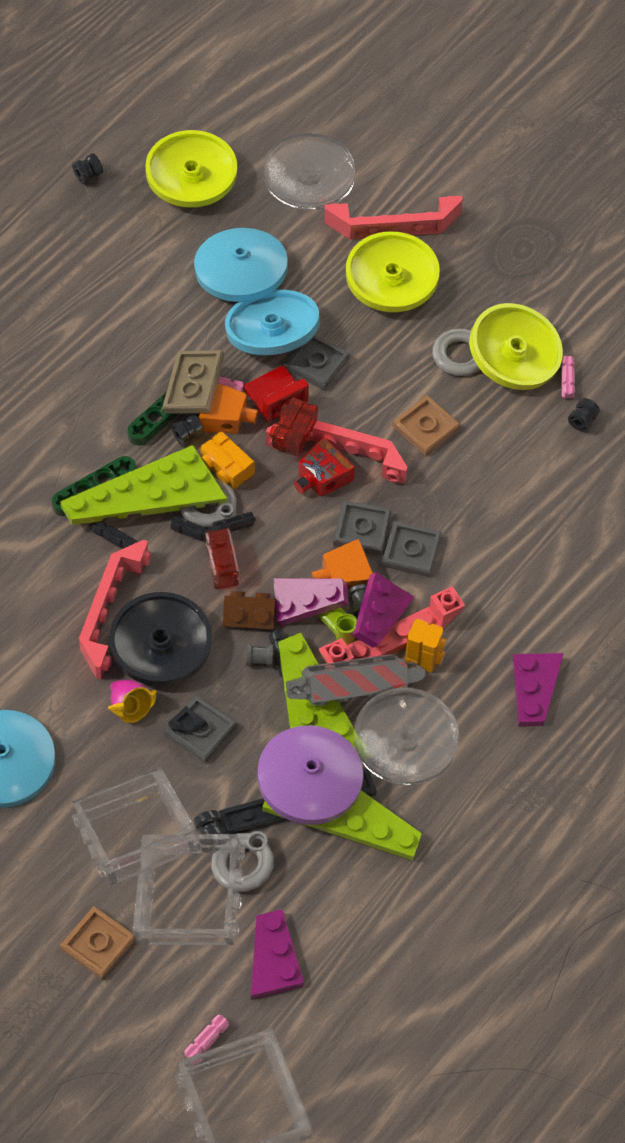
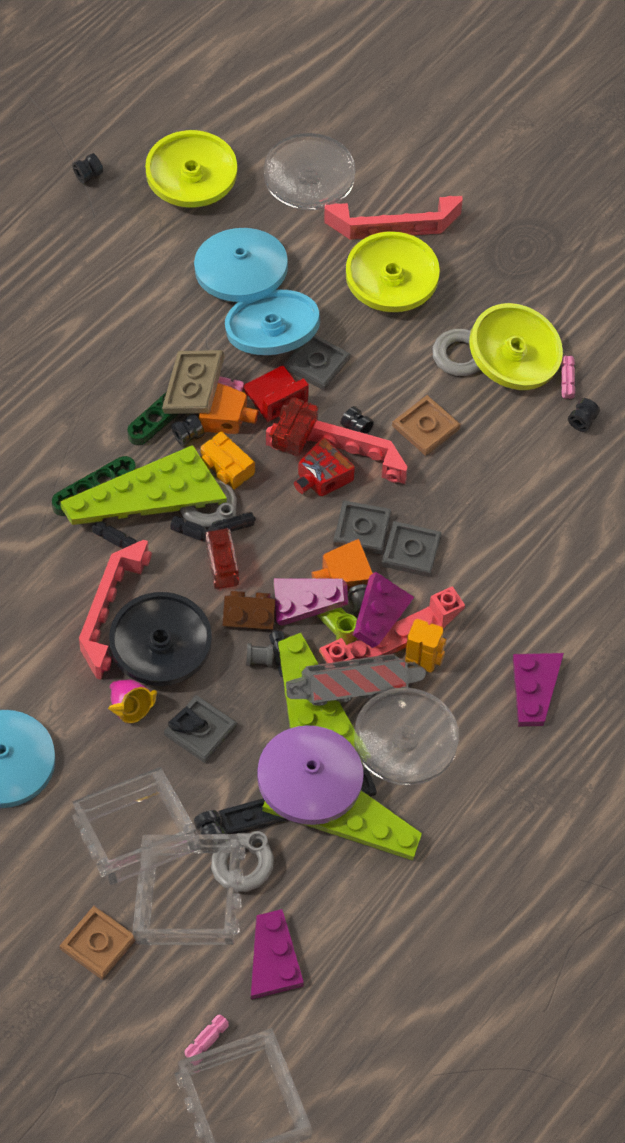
(356, 421): none -> black wheel

